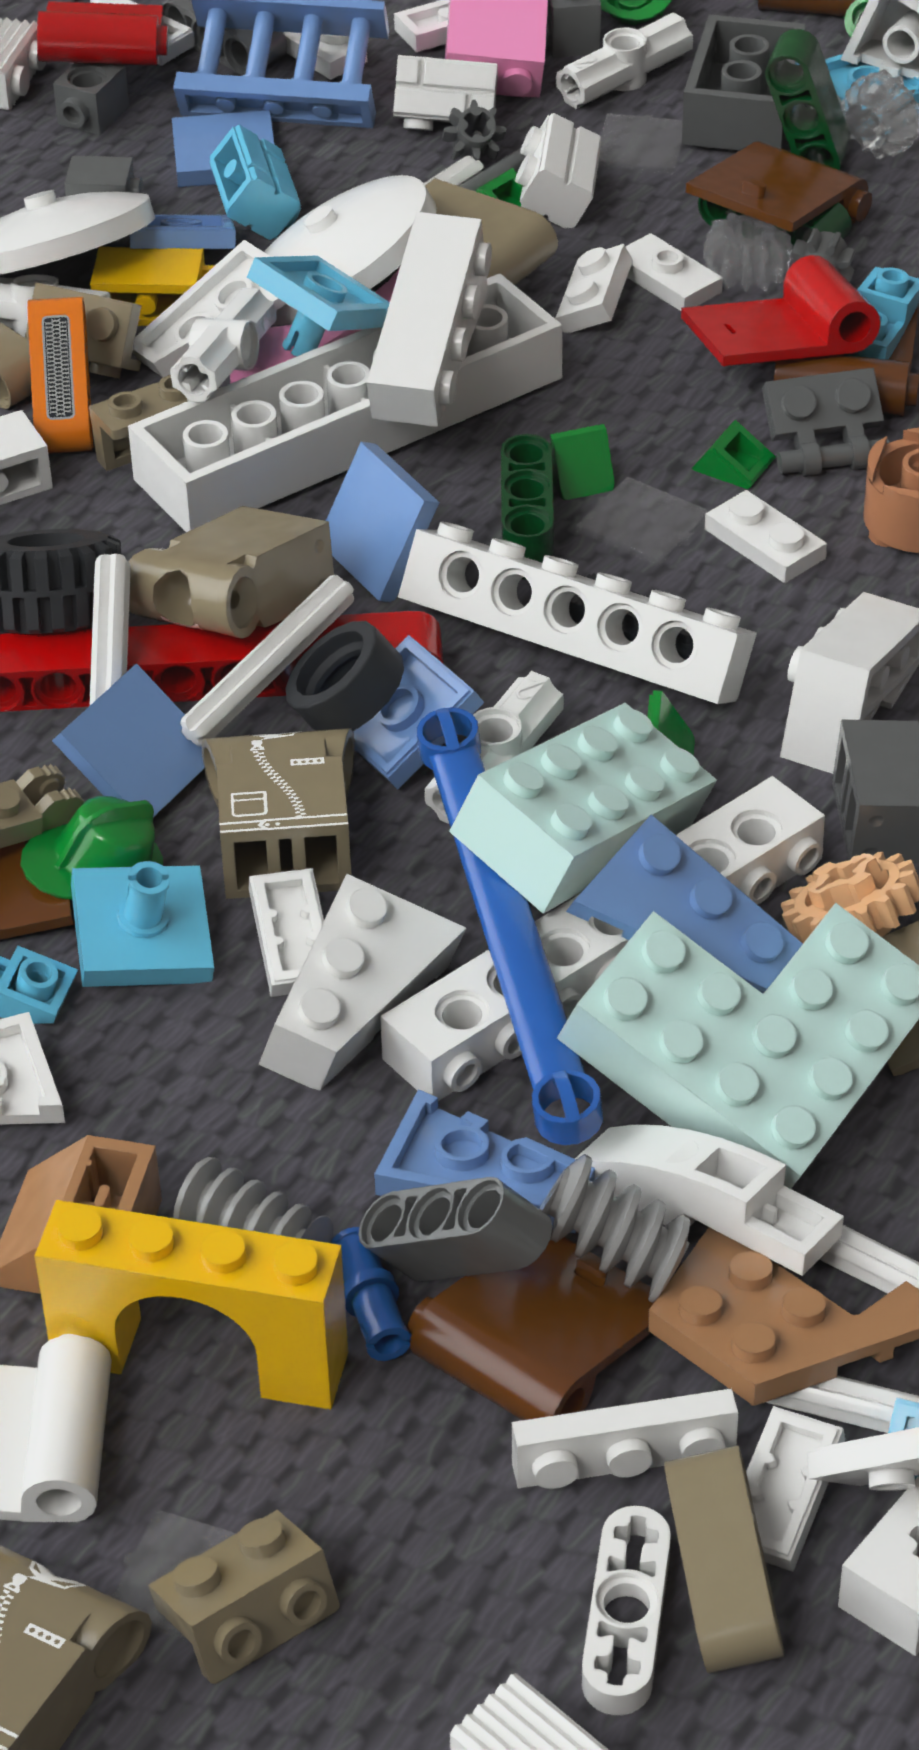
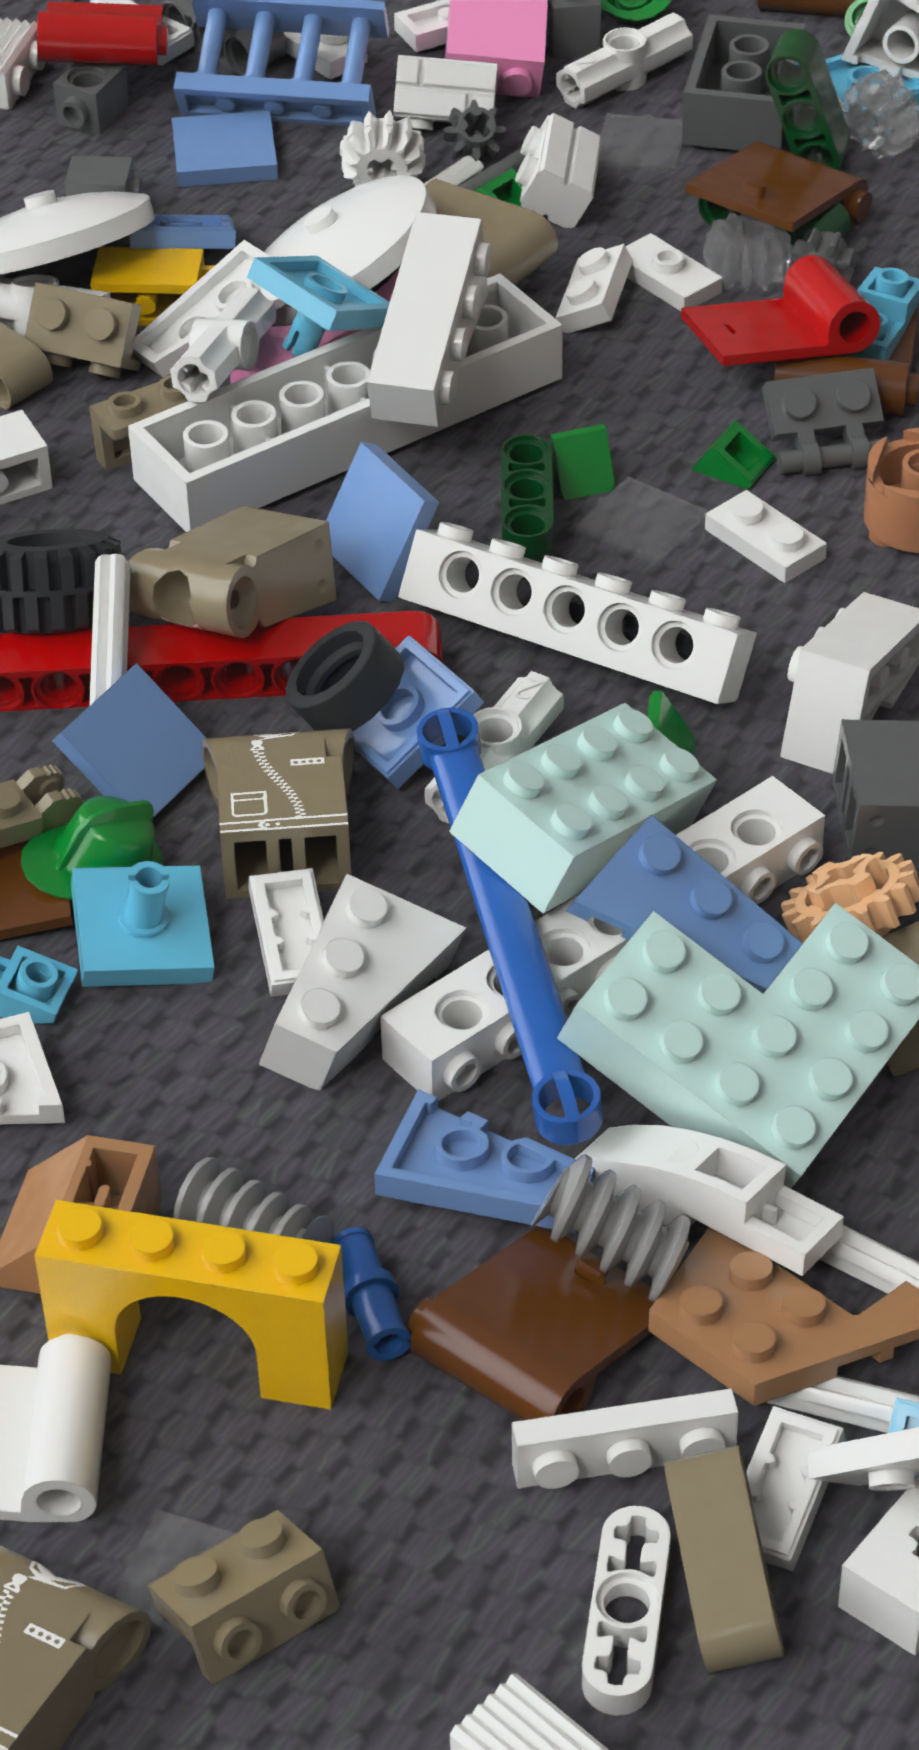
(60, 373): orange beam -> none
(255, 183): medium azure brick -> none
(267, 660): white axle -> none
(381, 149): none -> white gear
(455, 1229): dark grey beam -> none

